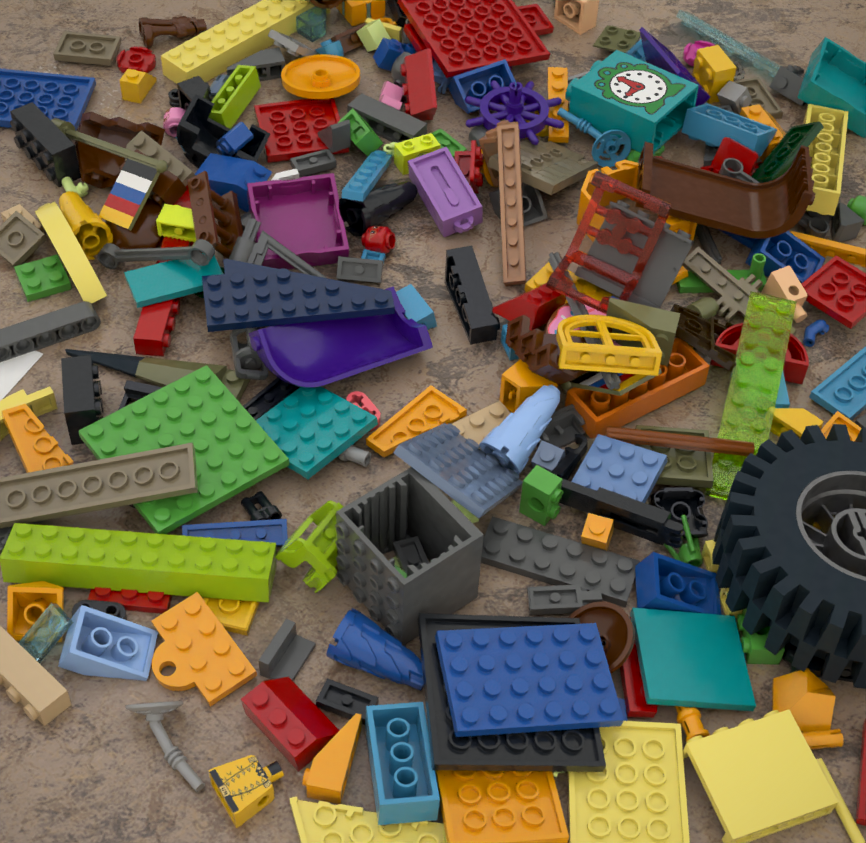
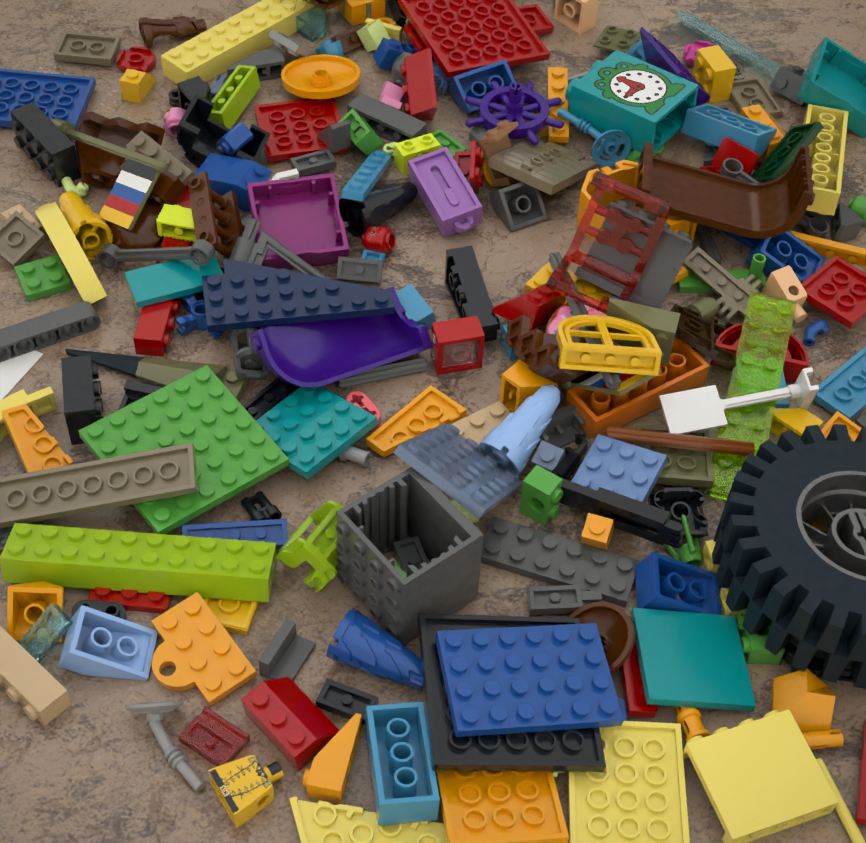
(196, 319): none -> blue pin
(214, 737): none -> clear red plate
(385, 372): none -> dark grey axle
(457, 345): none -> red piece
(511, 205): medium nougat plate -> none
(704, 410): none -> white piece
(734, 95): light grey brick -> none

